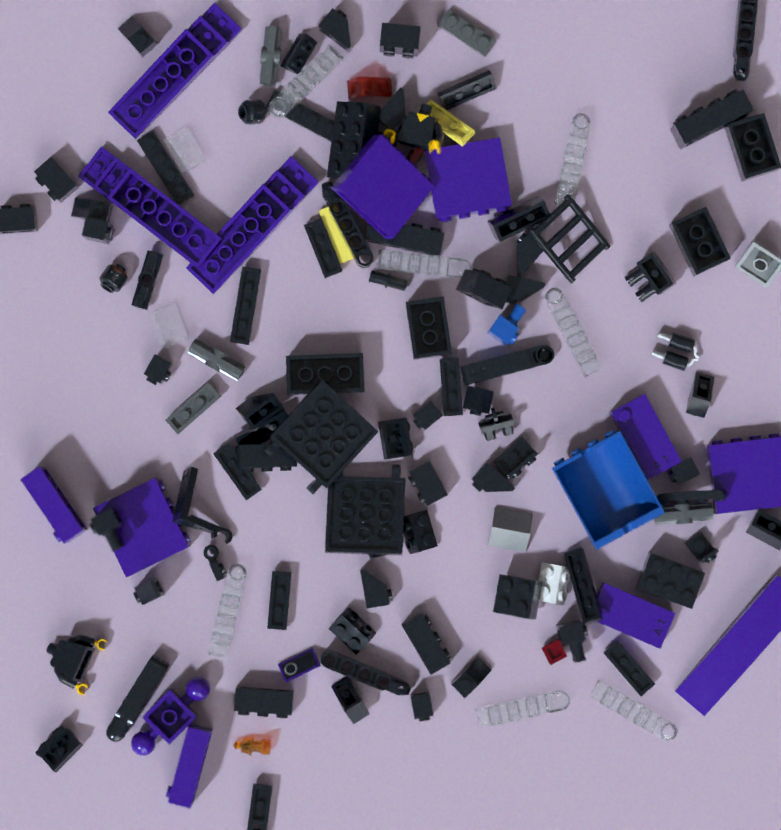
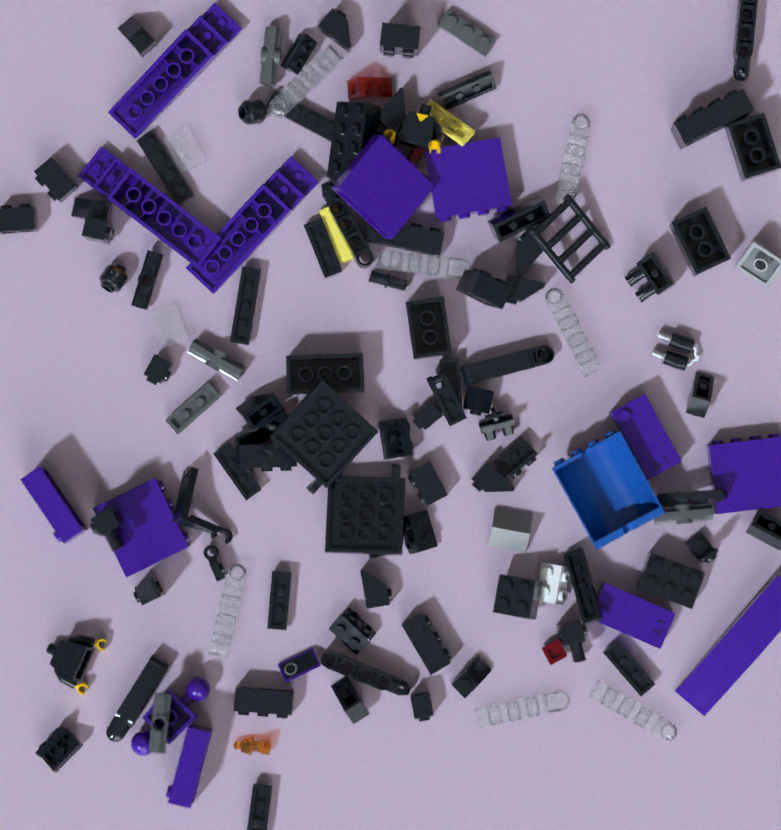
(161, 710): none -> dark grey piece
(446, 398): none -> black plate
(506, 328): blue brick -> none
(683, 471): black brick -> none

